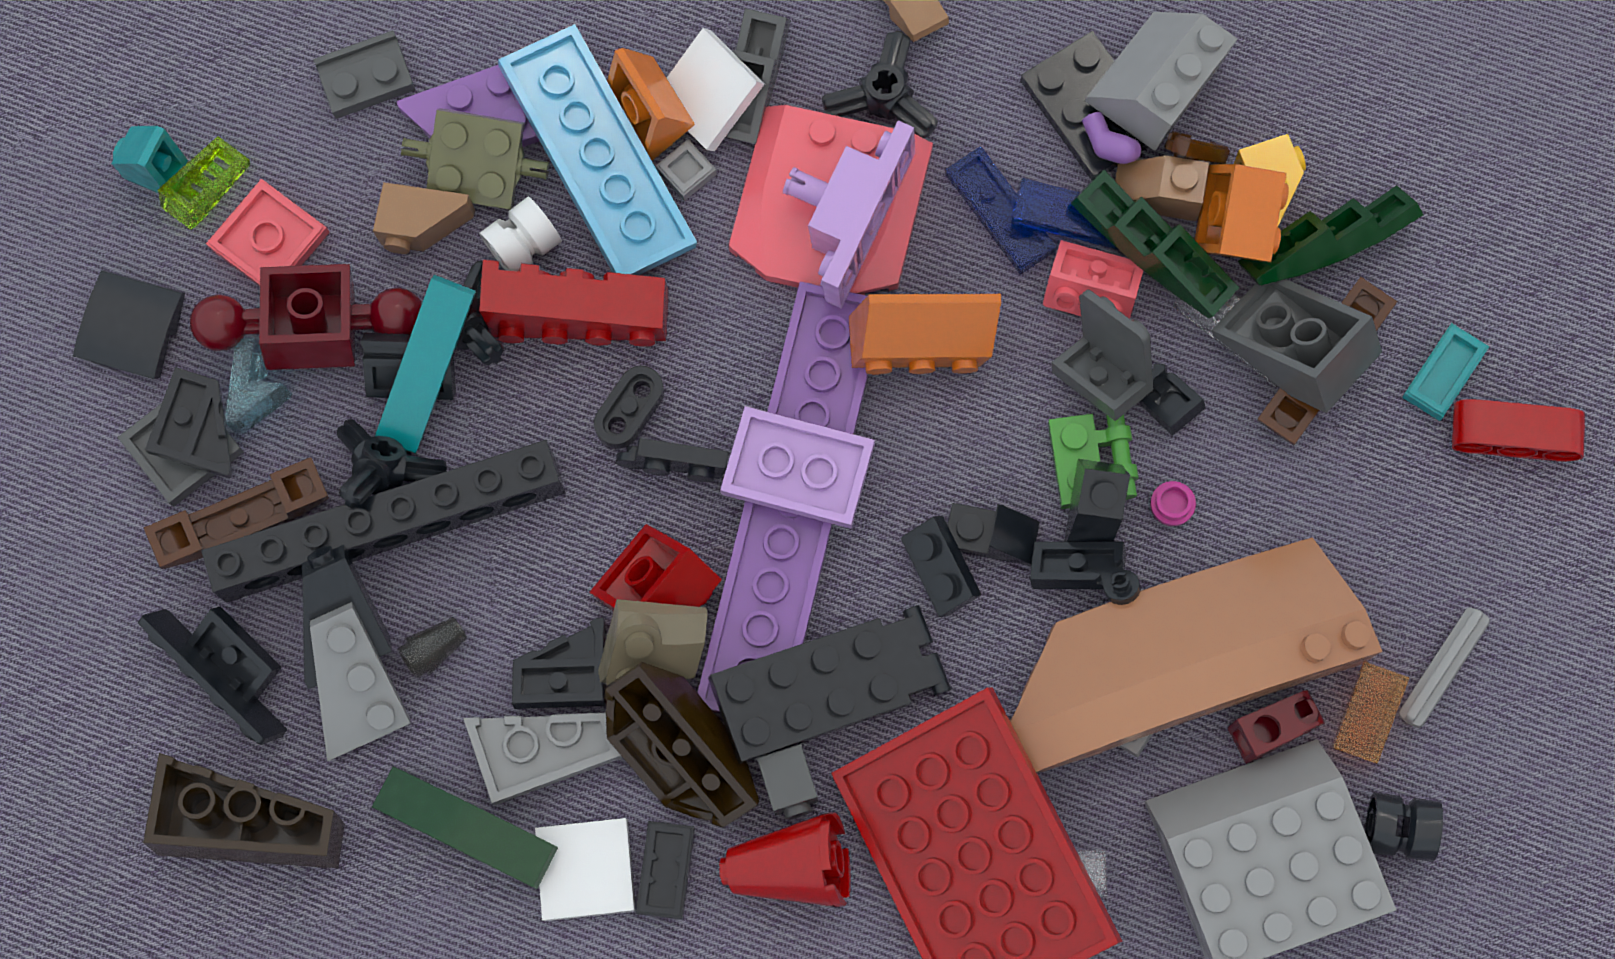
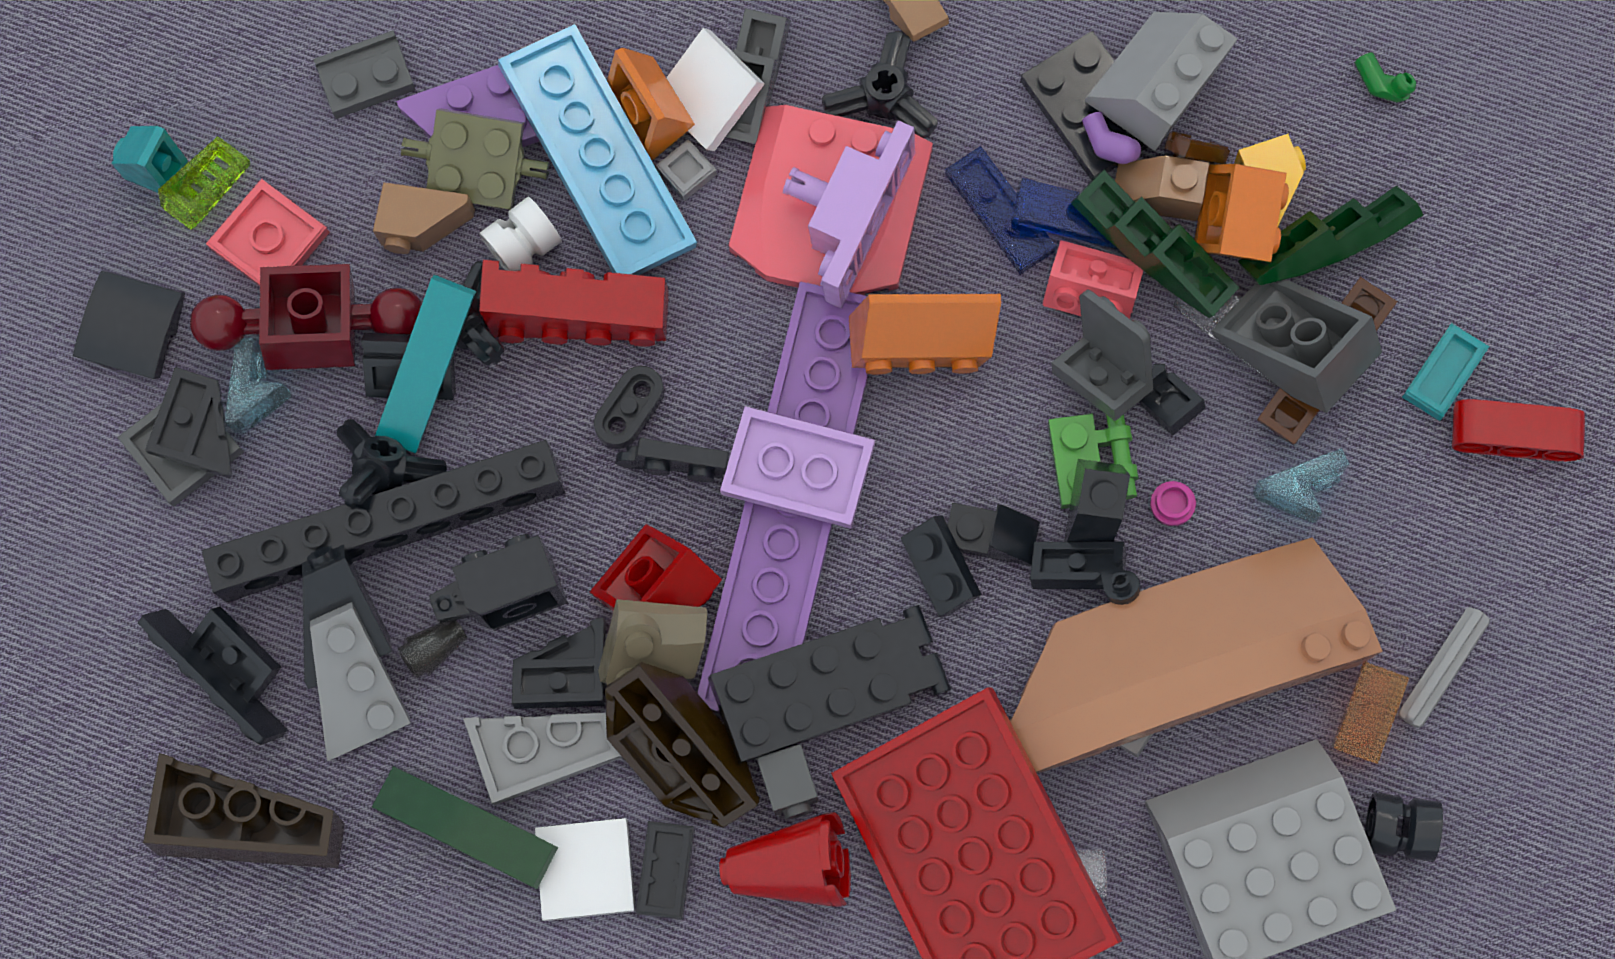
(267, 505): reddish brown slope -> none
(501, 585): none -> black hinge
(1275, 726): dark red leg -> none
(1292, 488): none -> clear light blue slope
(1383, 85): none -> green arm

